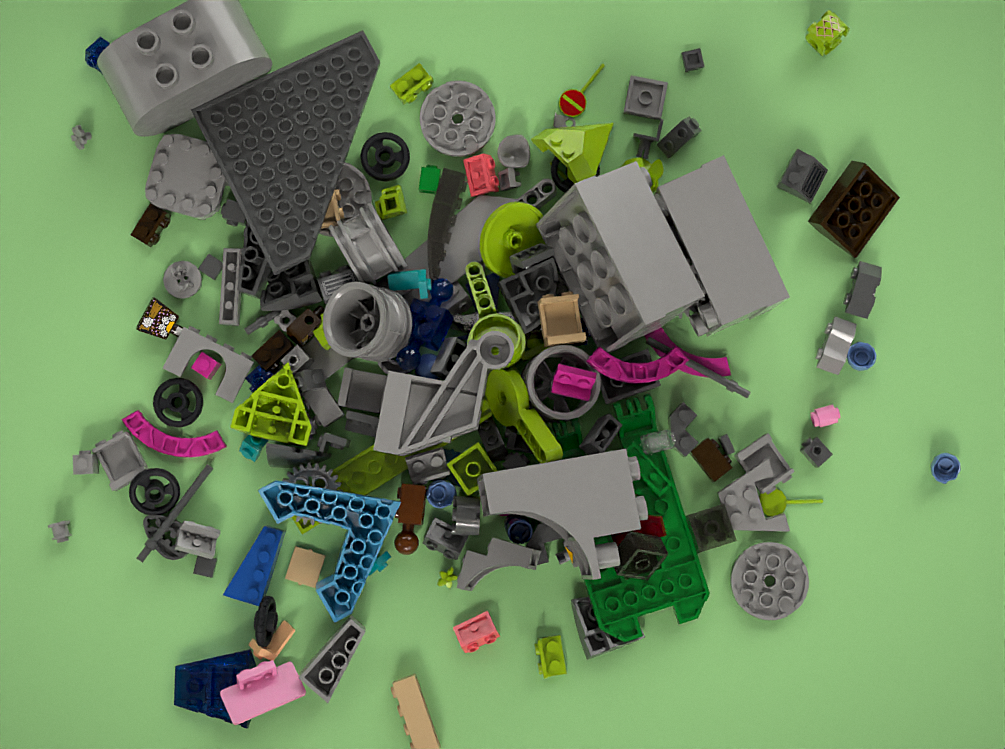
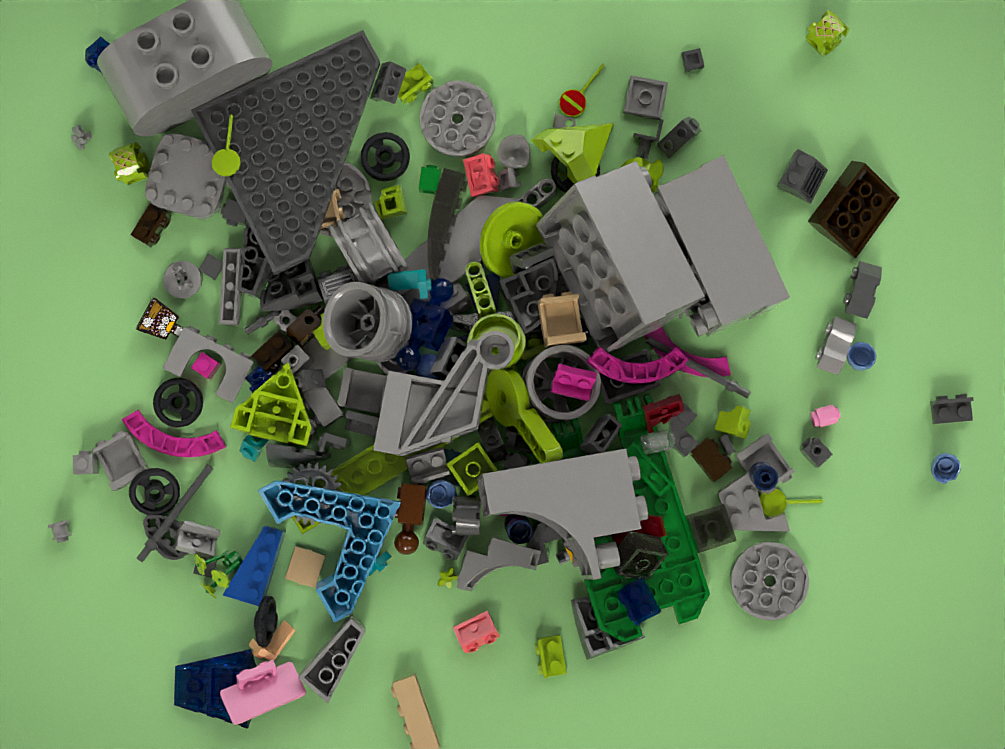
(130, 163): none -> lime brick
(226, 161): none -> lime piece
(231, 561): none -> plant
(388, 82): none -> dark grey bracket
(638, 601): none -> clear blue bracket
(662, 411): none -> dark red wing
(734, 422): none -> lime brick
(763, 476): none -> dark blue wheel
(951, 410): none -> dark grey bracket

